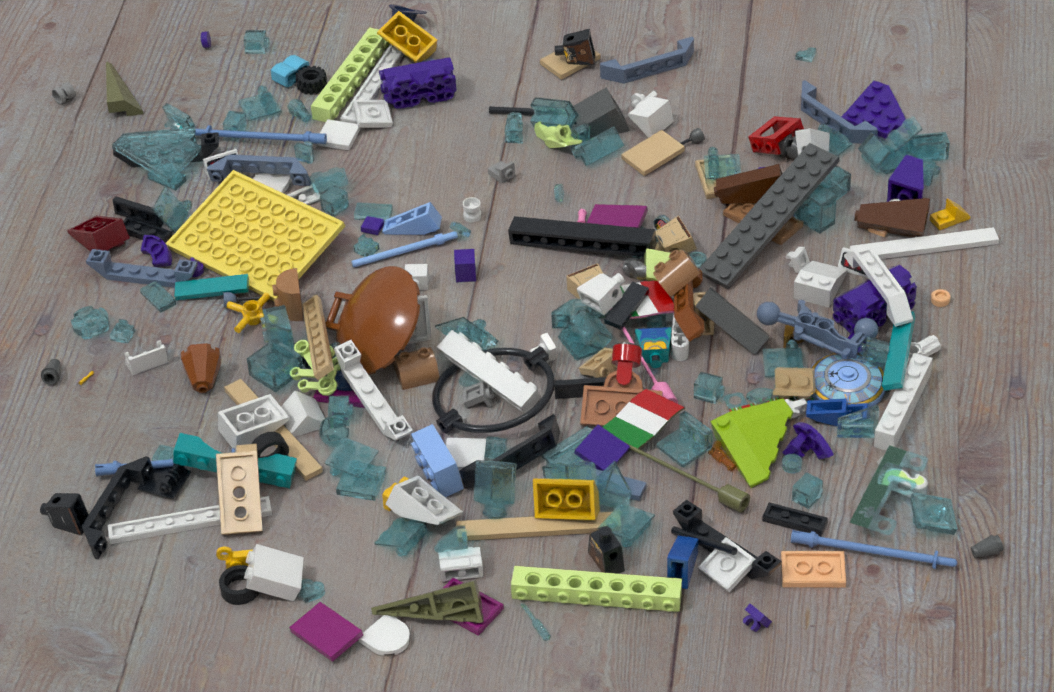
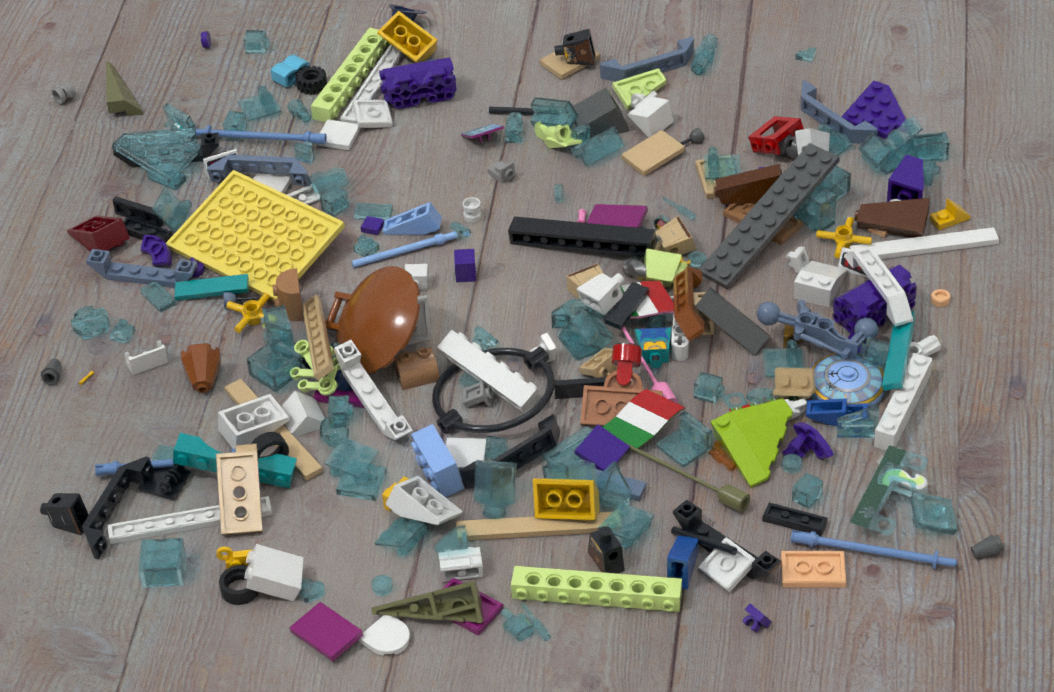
(162, 562): none -> clear light blue brick
(382, 585): none -> clear light blue tile
(472, 330): clear light blue hinge -> none
(482, 131): none -> piece
(517, 625): none -> clear light blue piece
(640, 84): none -> yellowish green wing
(676, 271): medium nougat brick -> none
(681, 209): none -> clear light blue piece
(704, 54): none -> clear light blue piece
(844, 237): none -> yellow bar

